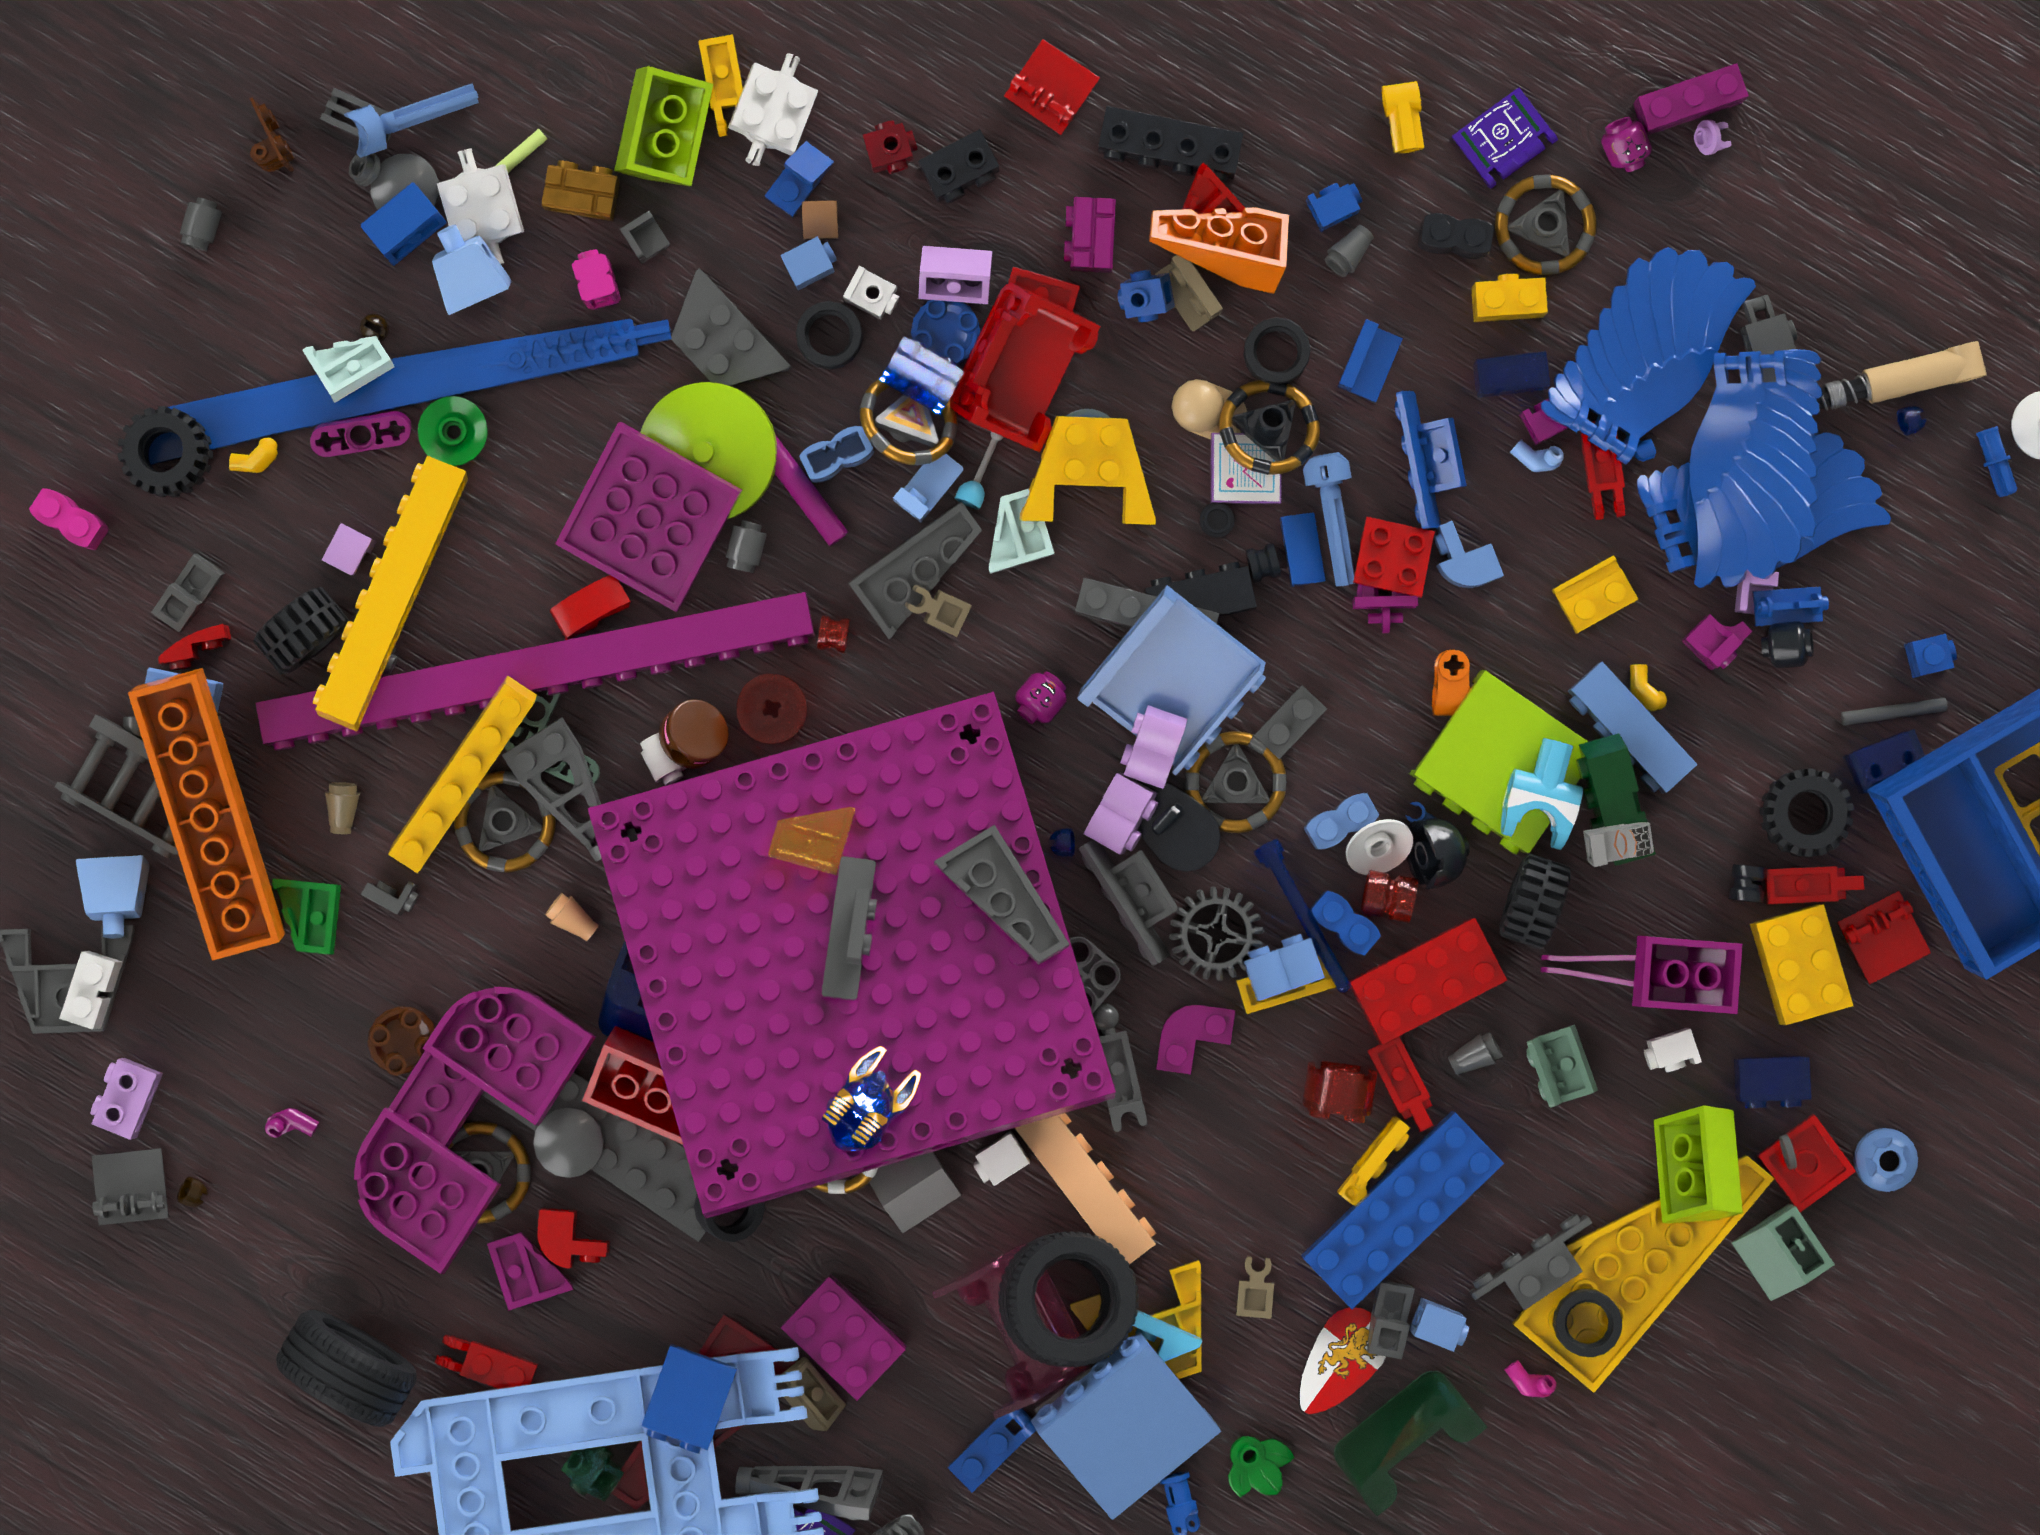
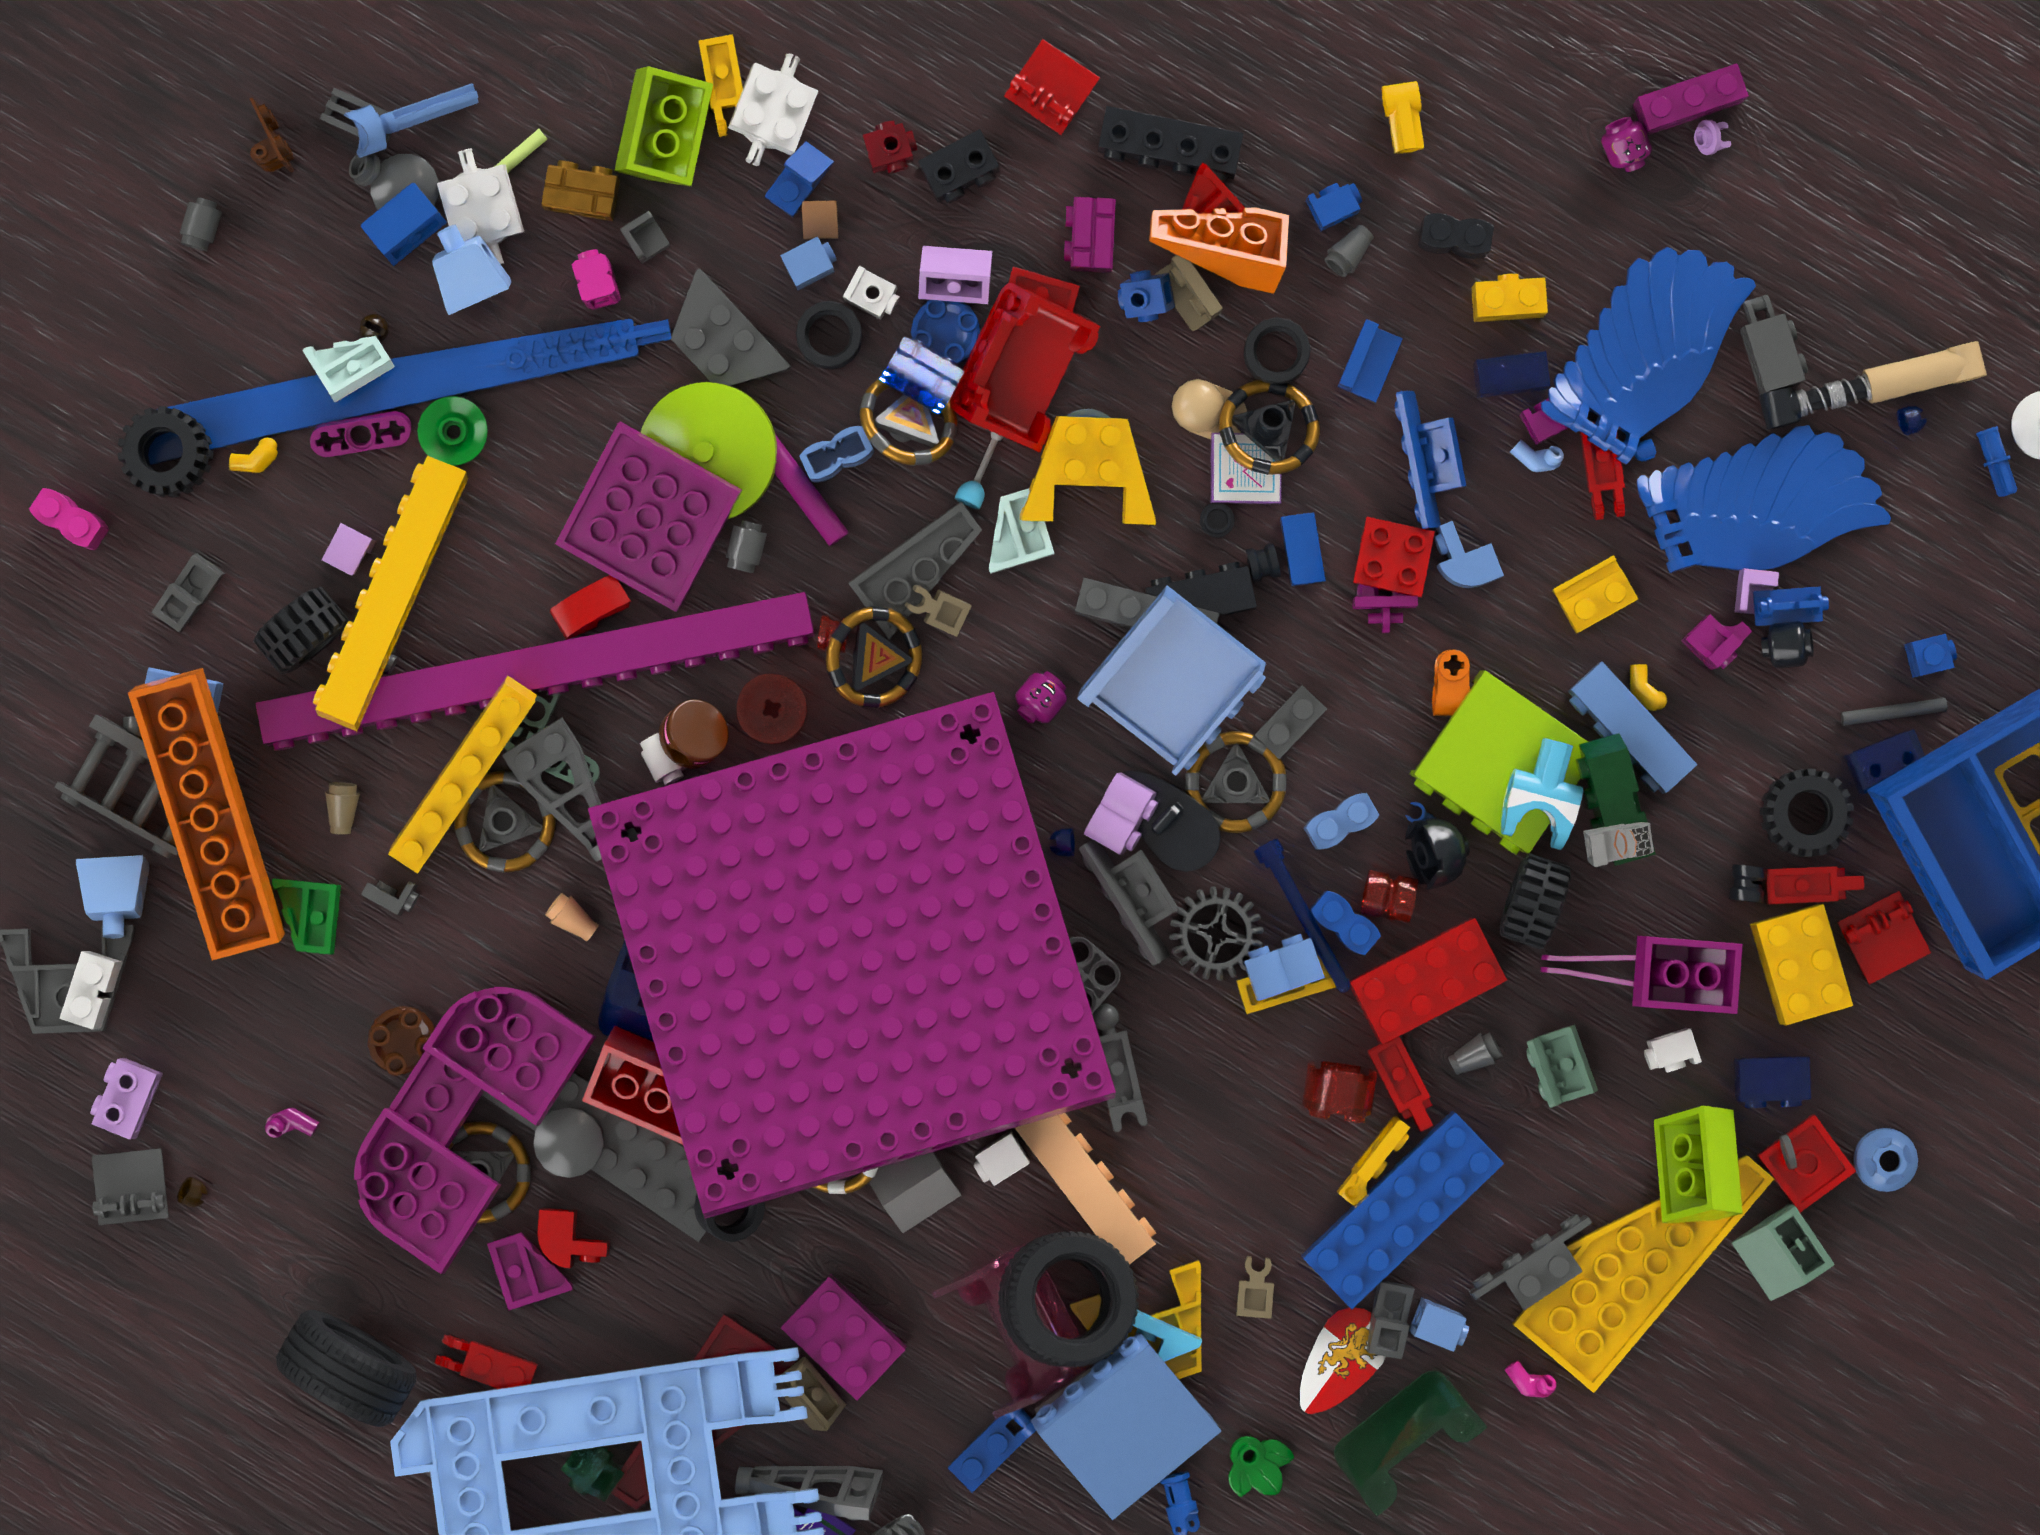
(186, 650): red slope -> none
(688, 1398): blue brick -> none
(813, 839): clear yellow wing -> none
(849, 927): dark grey bracket -> none
(867, 1104): clear blue piece -> none
(874, 657): none -> piece
(928, 487): light blue bracket -> none
(999, 887): dark grey wing -> none
(1154, 746): lavender brick -> none
(1186, 1027): magenta plate -> none
(1333, 510): medium blue piece -> none
(1379, 846): white dish -> none
(1504, 137): dark purple piece -> none
(1545, 224): dark grey piece -> none
(1583, 1349): black tyre -> none
(1755, 466): blue animal -> none

